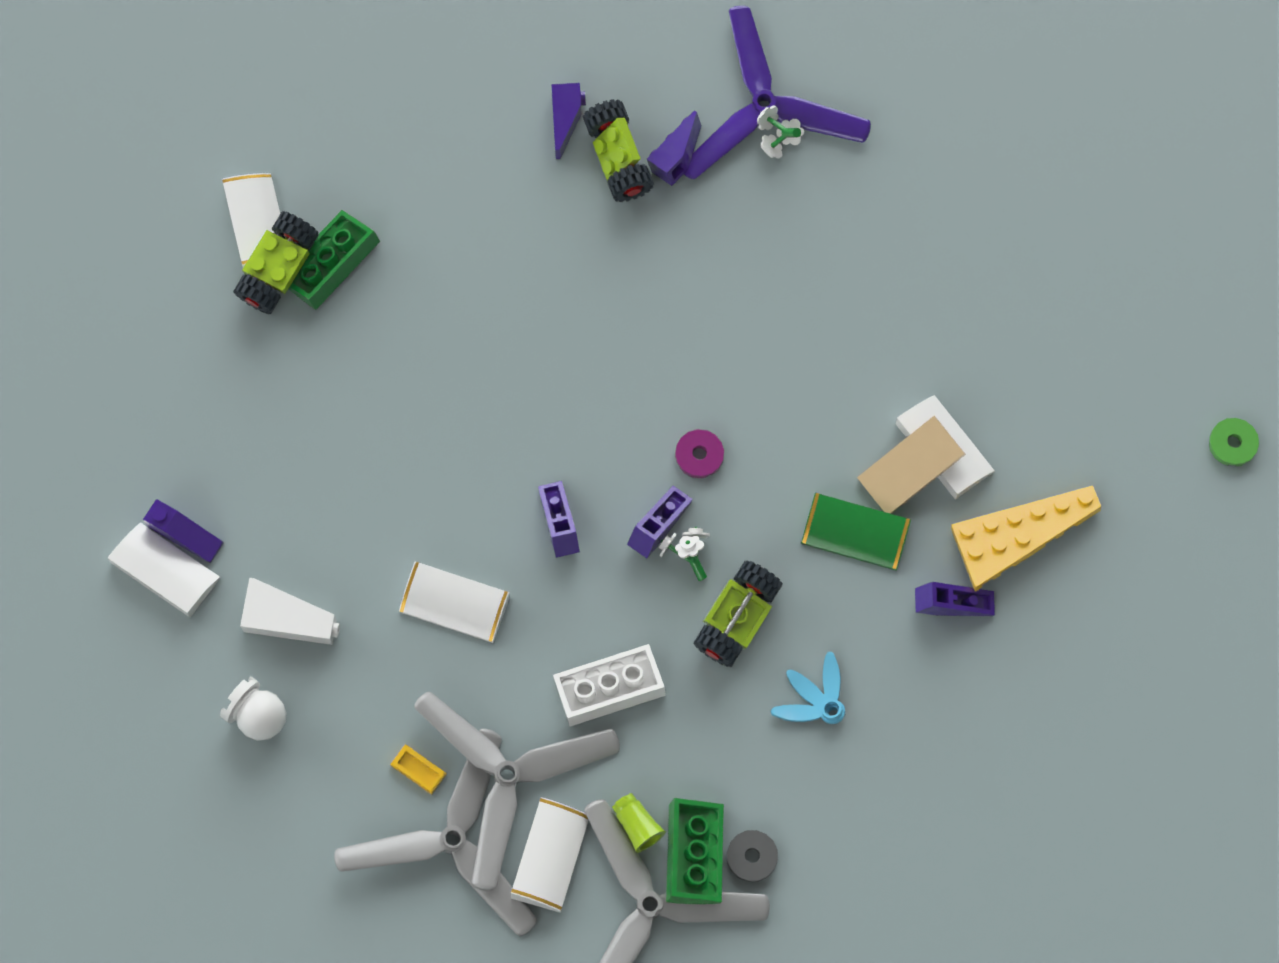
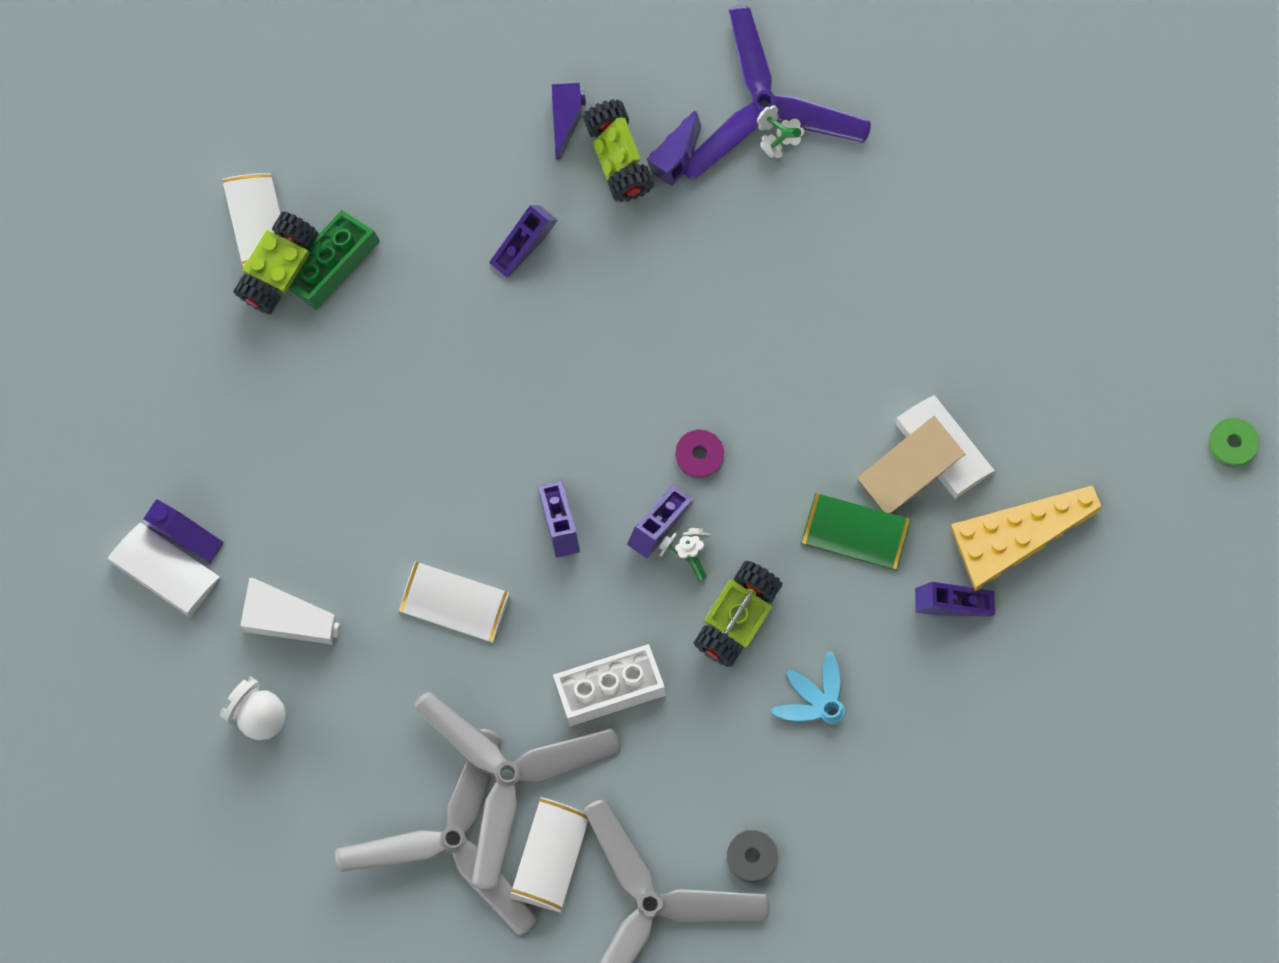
(418, 769): yellow tile -> none
(523, 239): none -> dark purple slope
(637, 823): lime plant -> none
(694, 852): green slope -> none

